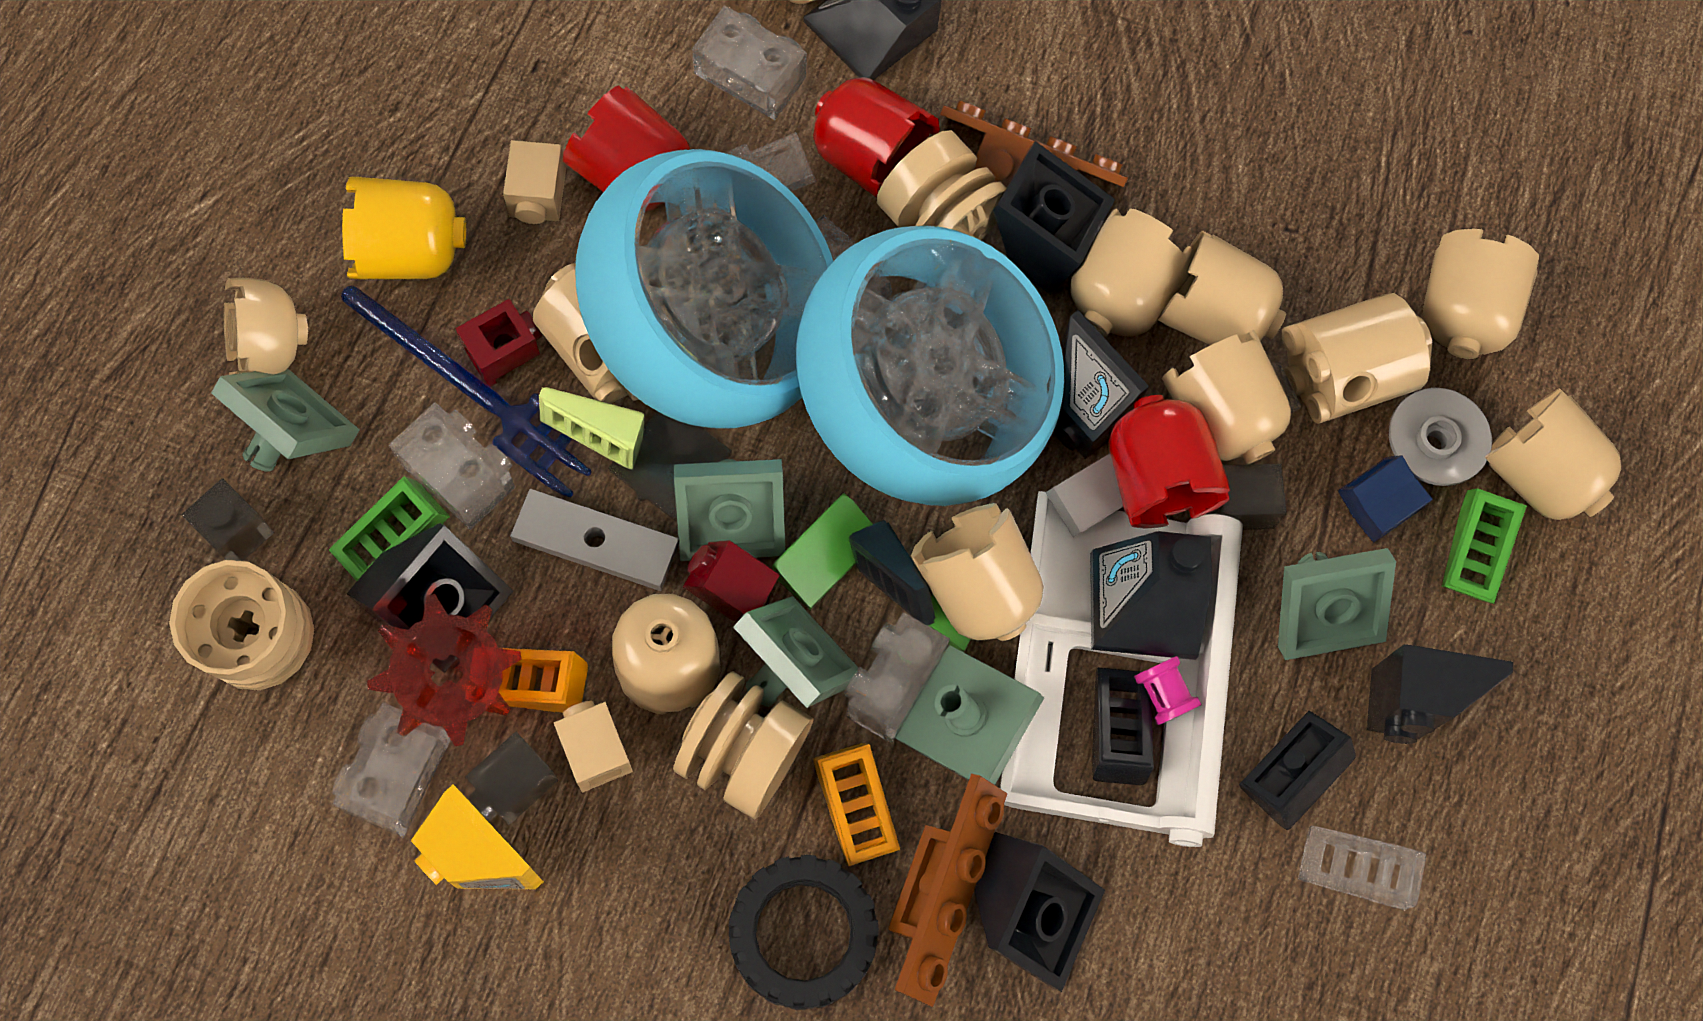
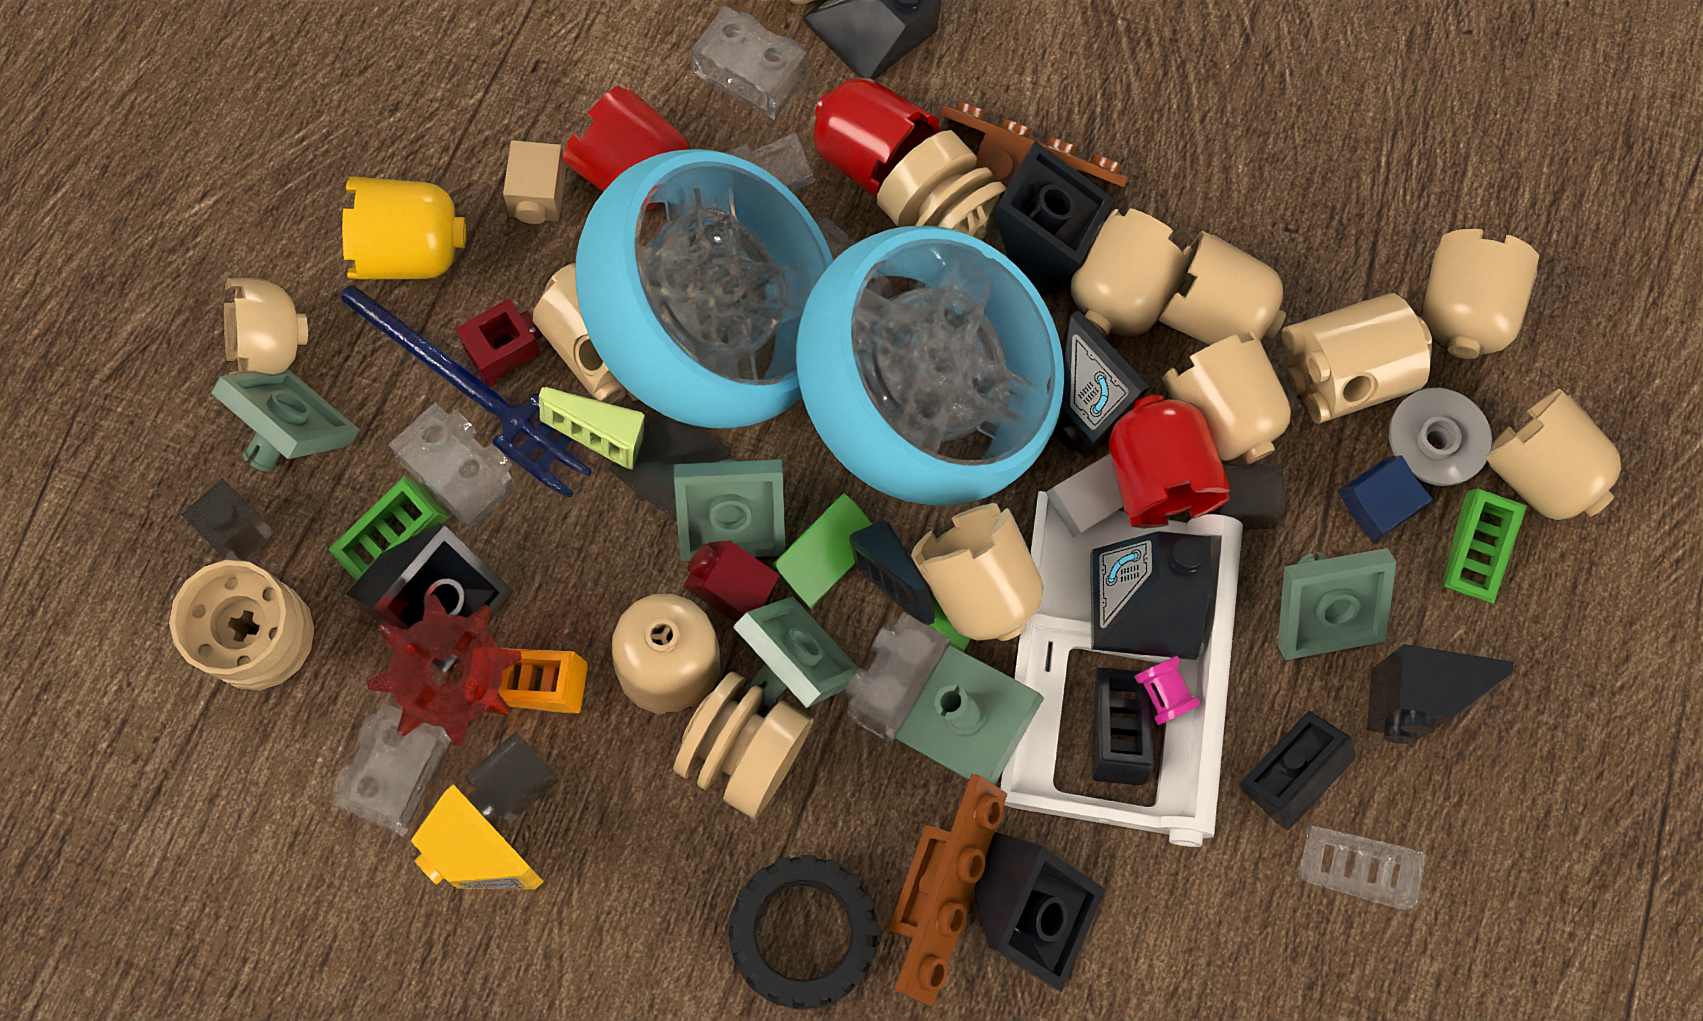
(566, 528): light grey tile -> none
(592, 745): tan brick -> none
(869, 776): light orange slope -> none

